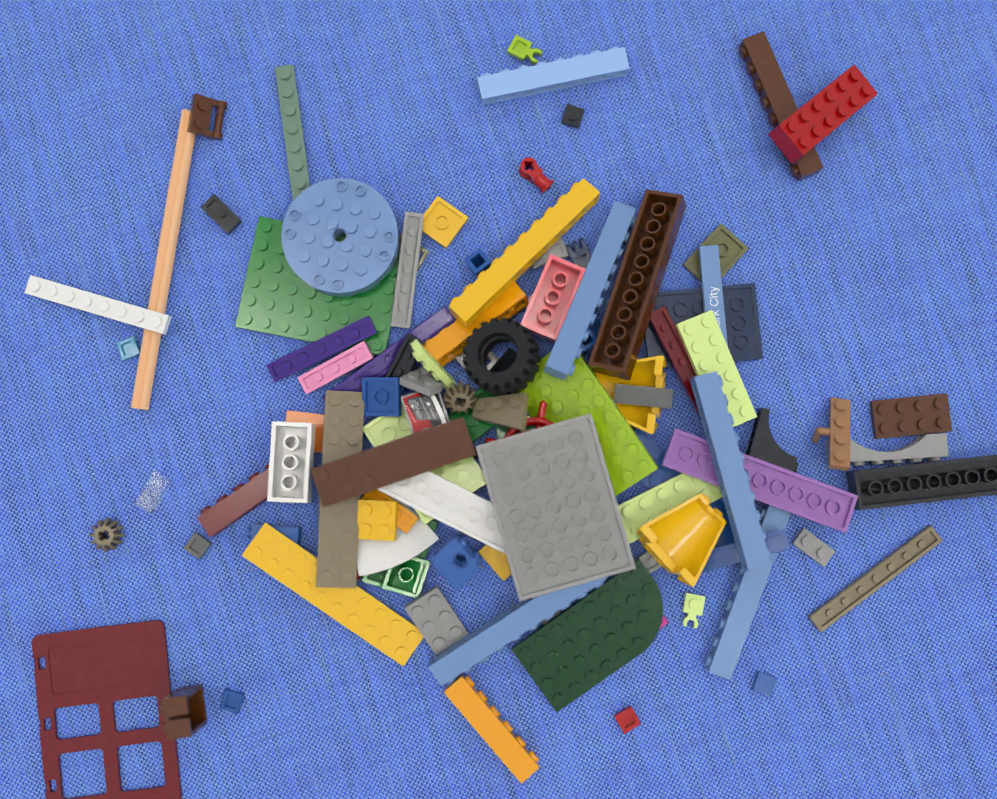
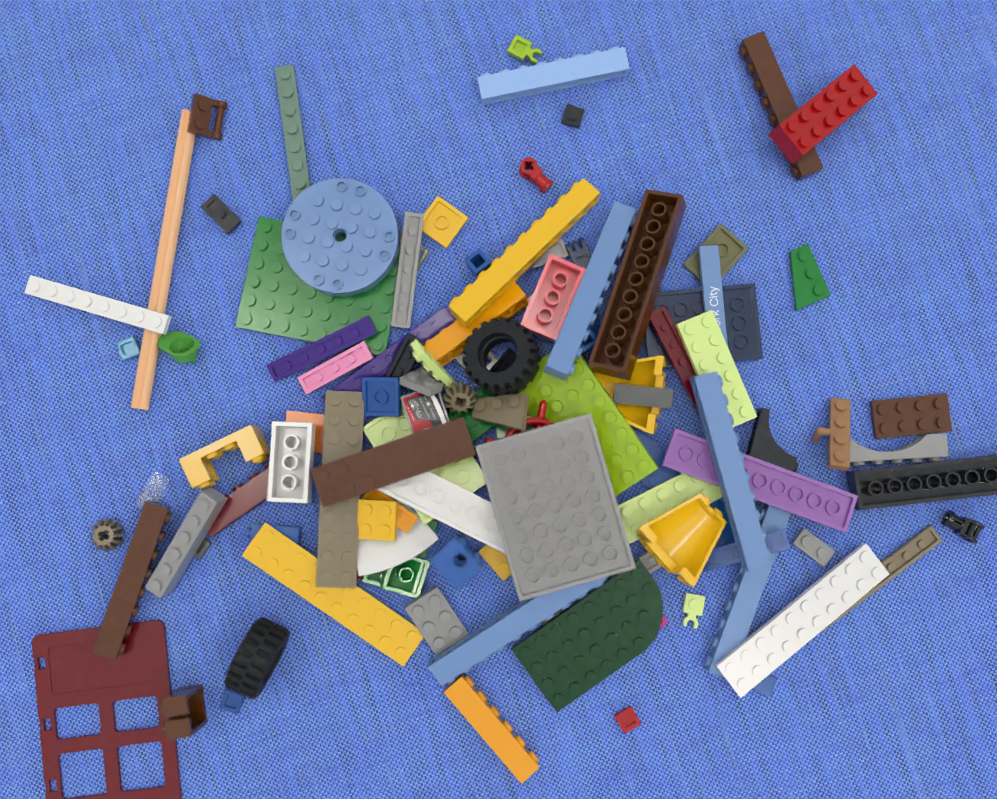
(131, 580): none -> reddish brown brick
(180, 346): none -> bright green piece
(186, 542): none -> light grey brick
(200, 468): none -> yellow plate
(256, 658): none -> black tyre
(802, 619): none -> white plate
(807, 279): none -> green wing
(964, 527): none -> black connector

